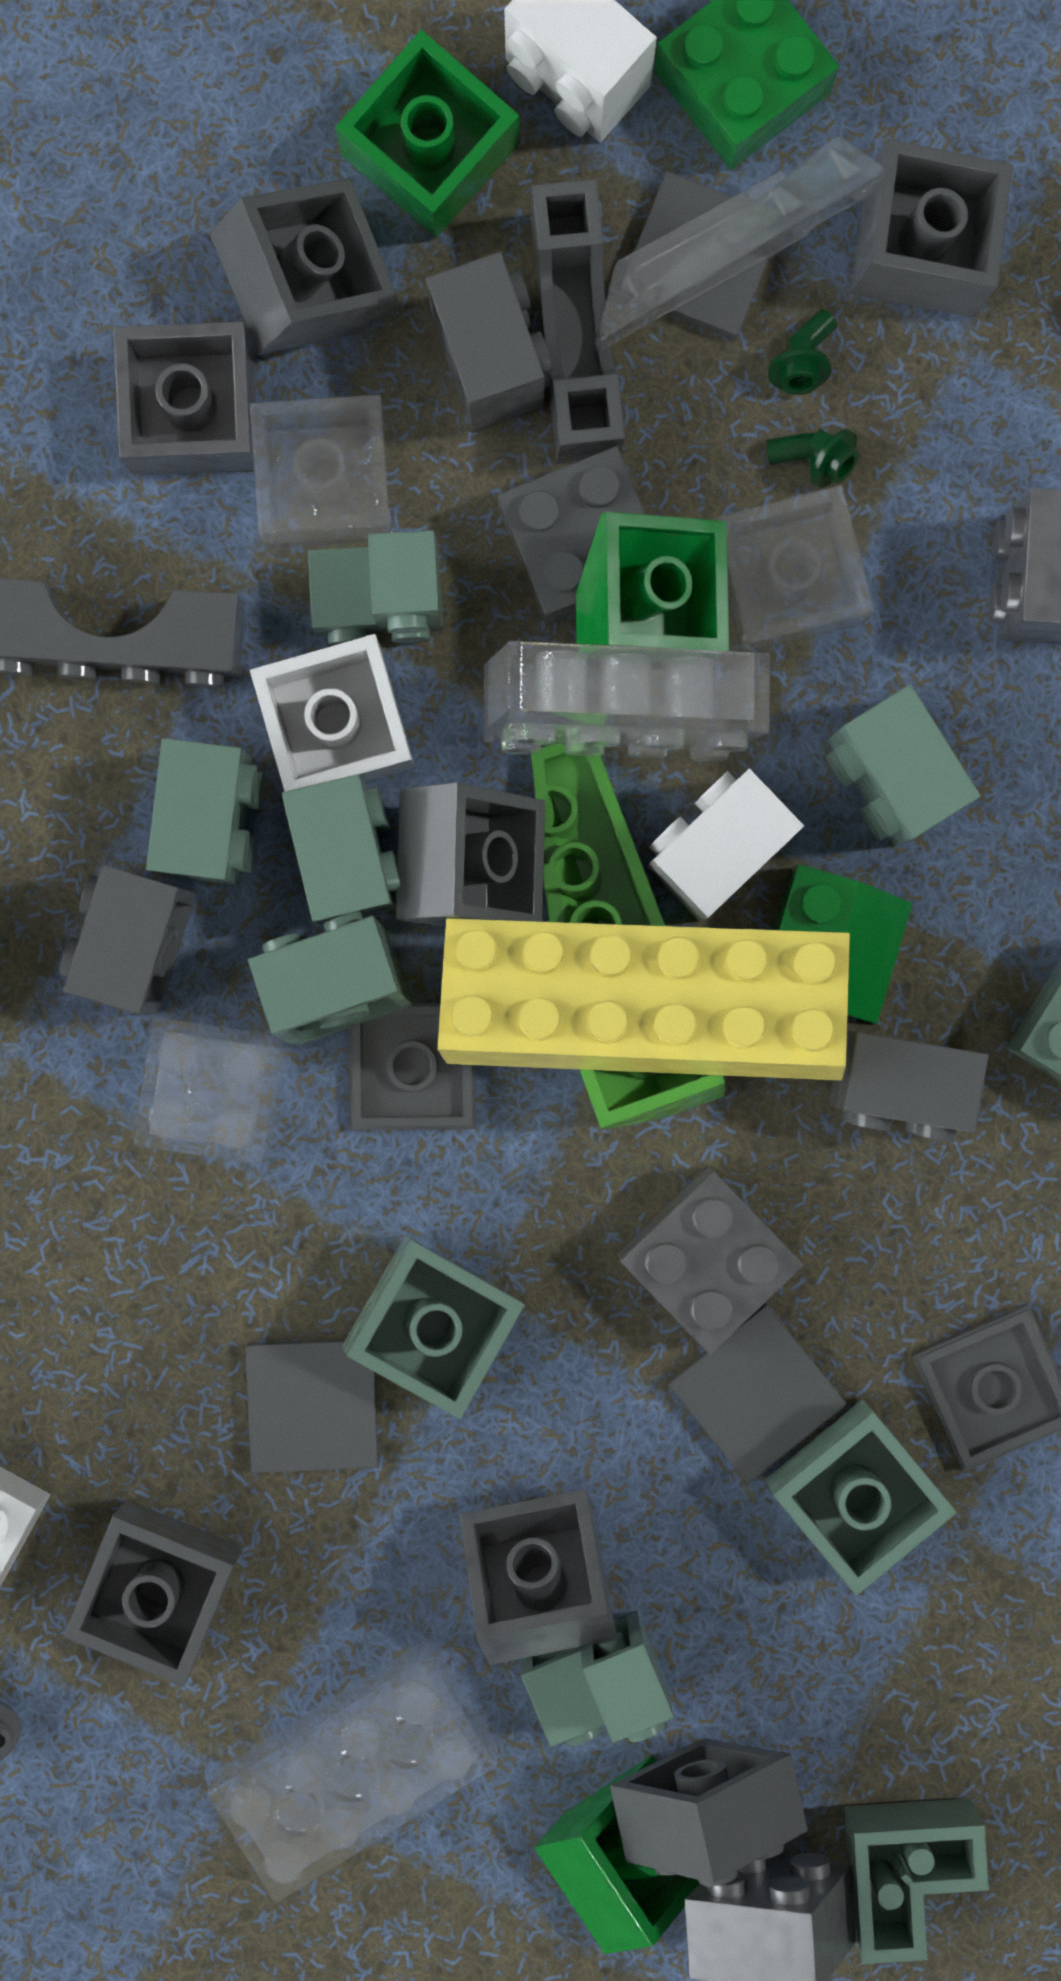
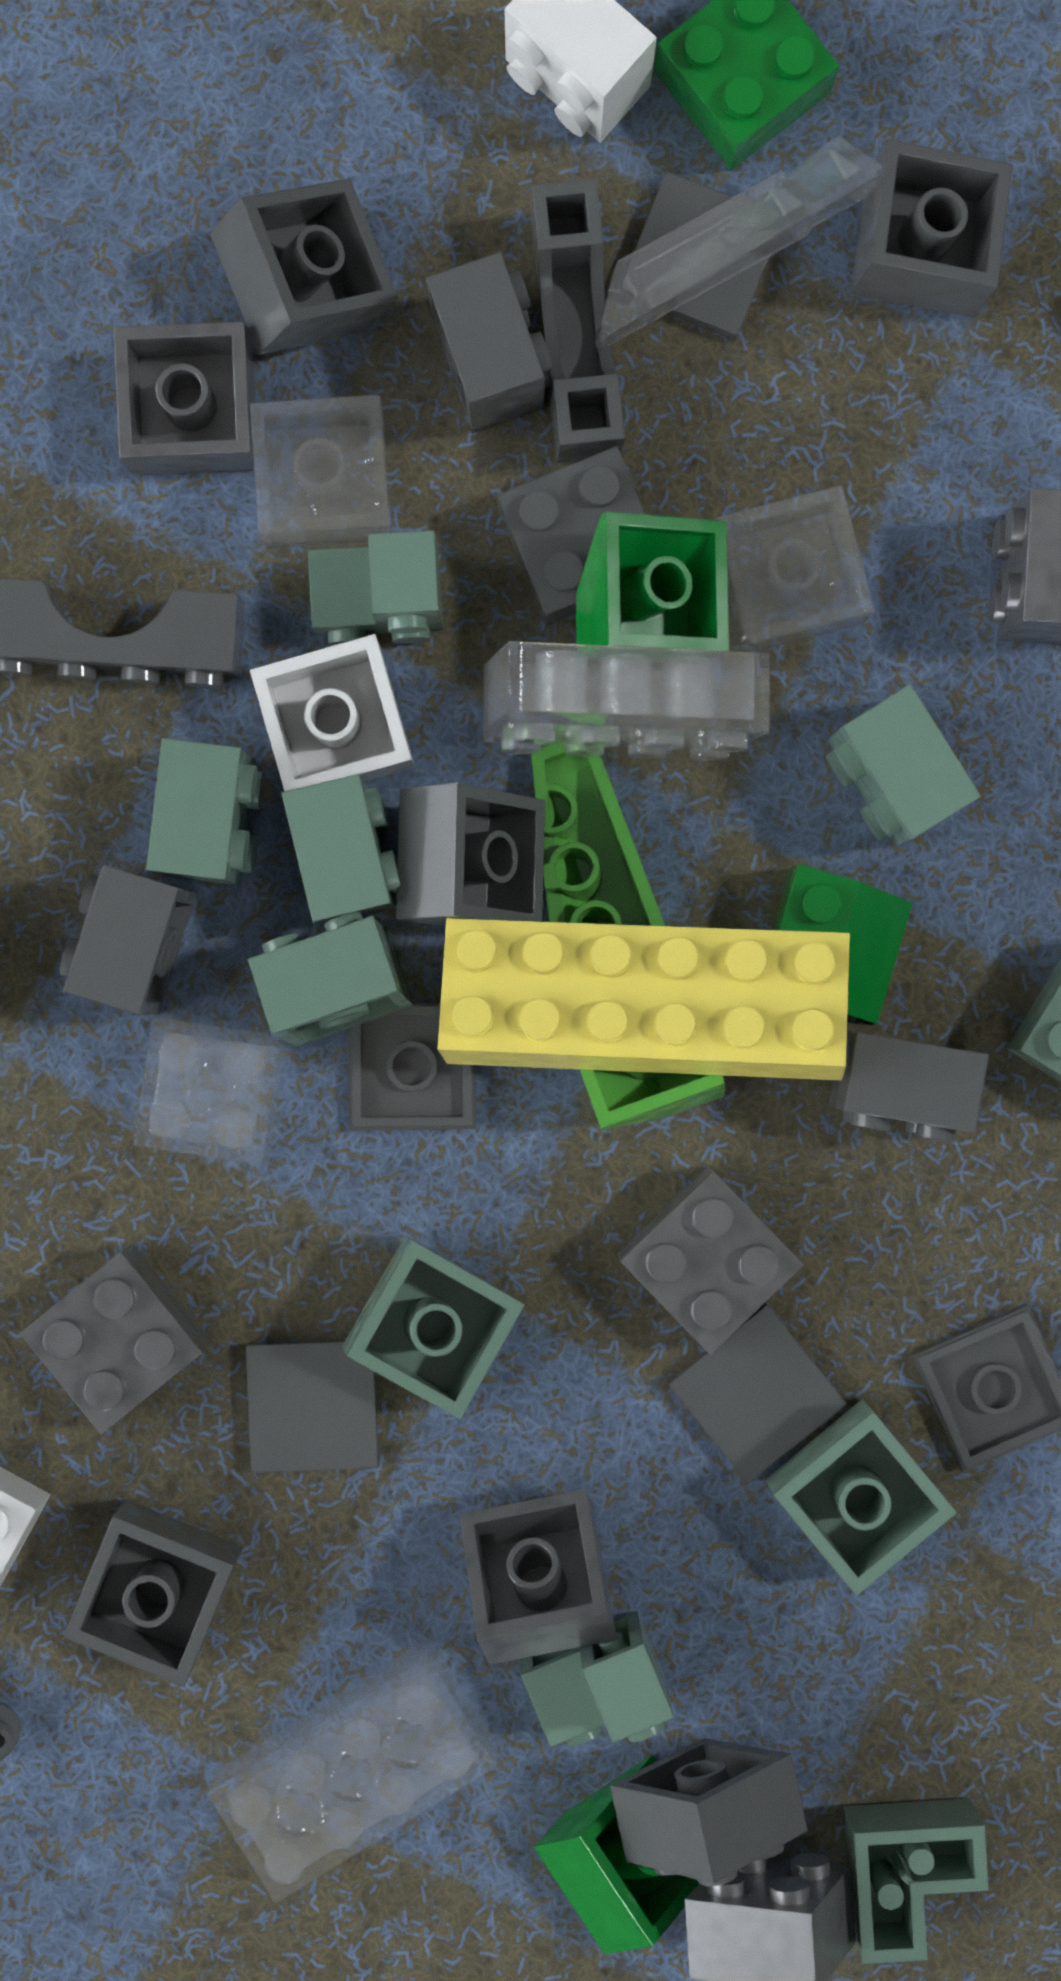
(116, 1338): none -> flat silver brick
(428, 134): green brick -> none
(724, 845): white brick -> none
(802, 359): dark green plate -> none
(829, 455): dark green plate -> none

